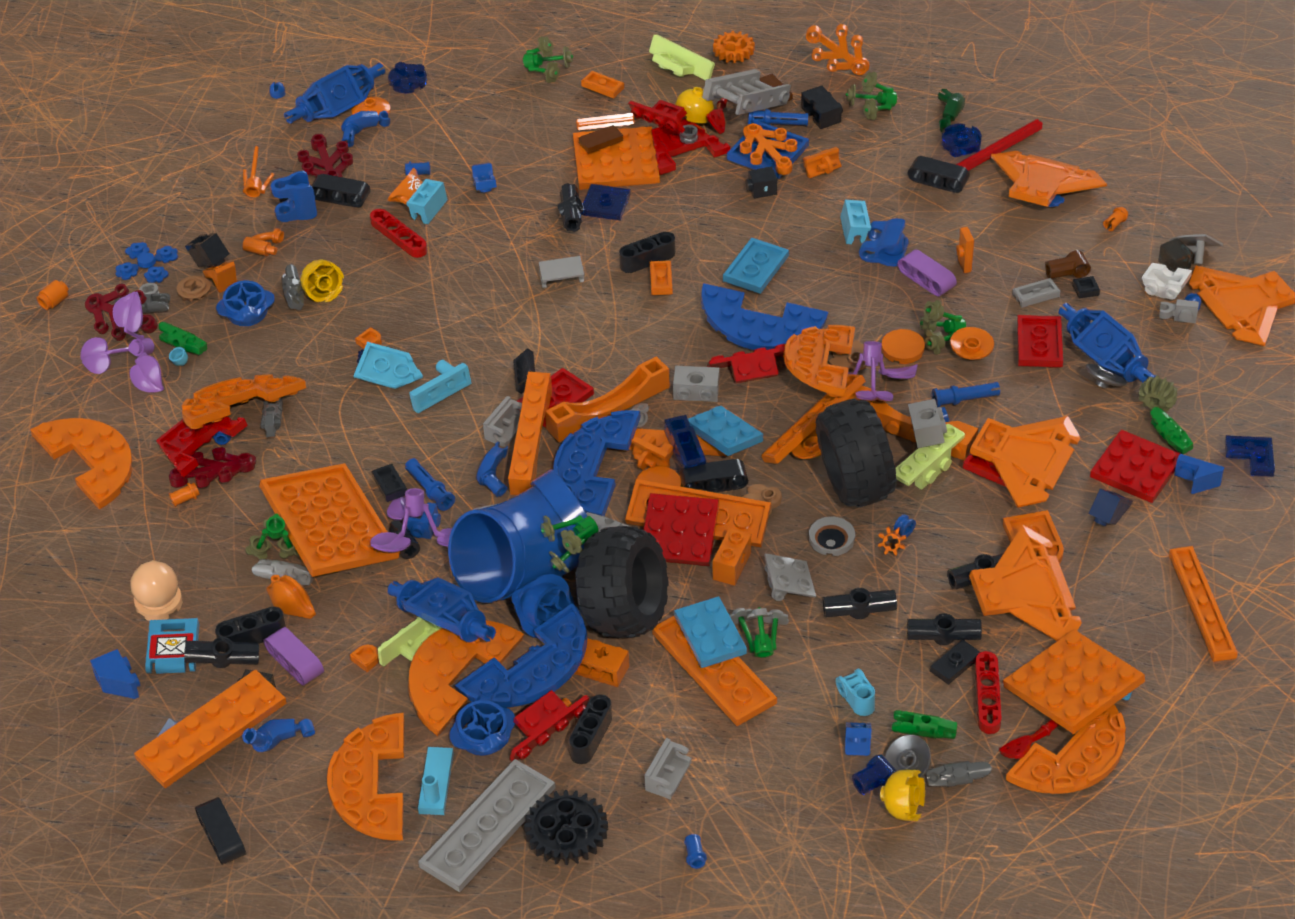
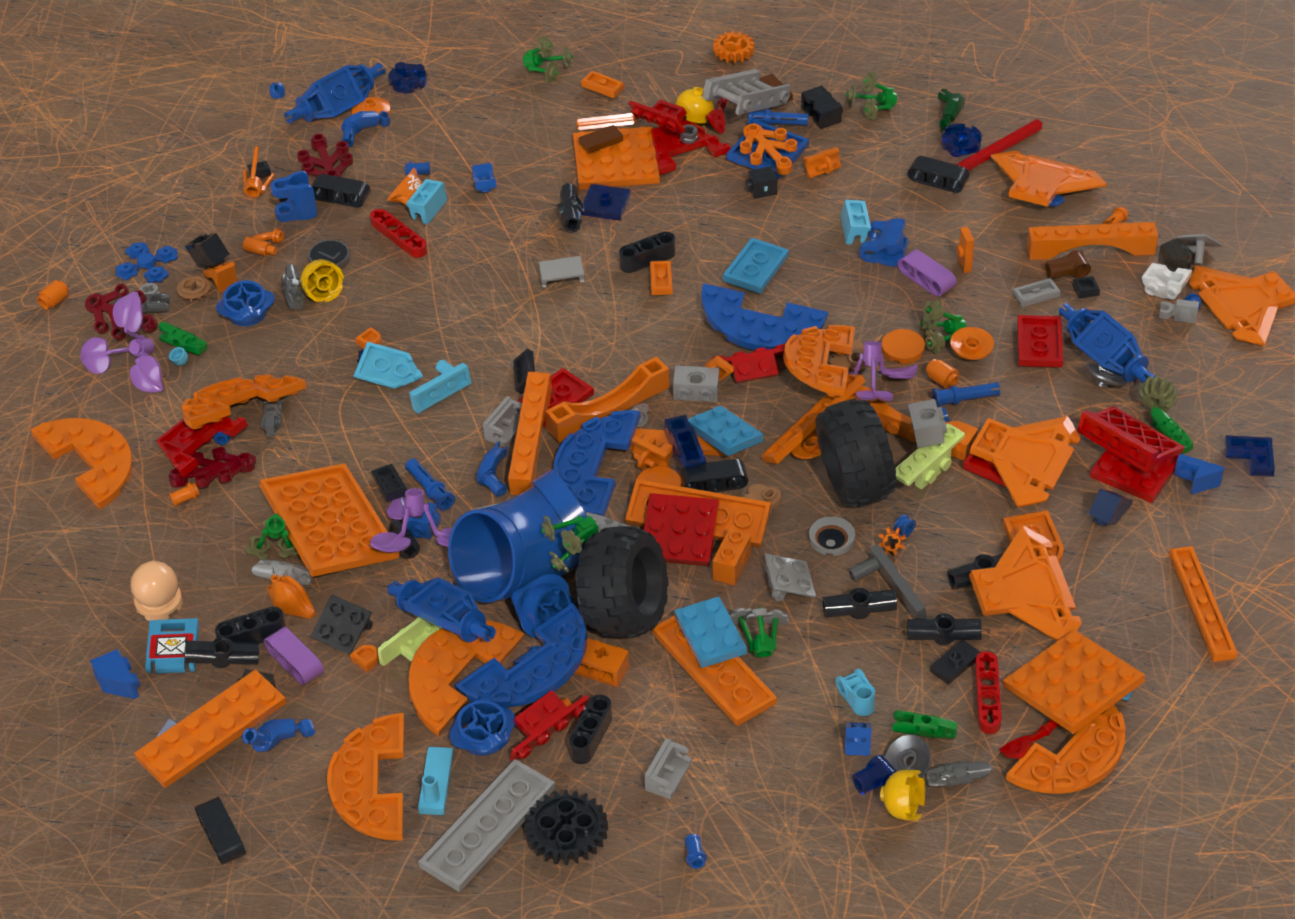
(262, 169): none -> black tile
(332, 251): none -> black tile
(341, 624): none -> black hinge
(679, 59): yellowish green bracket -> none
(724, 367): none -> orange tile
(839, 51): orange plant -> none
(880, 562): none -> dark grey piece
(942, 373): none -> orange brick
(1052, 240): none -> orange arch
(1122, 443): none -> red fence

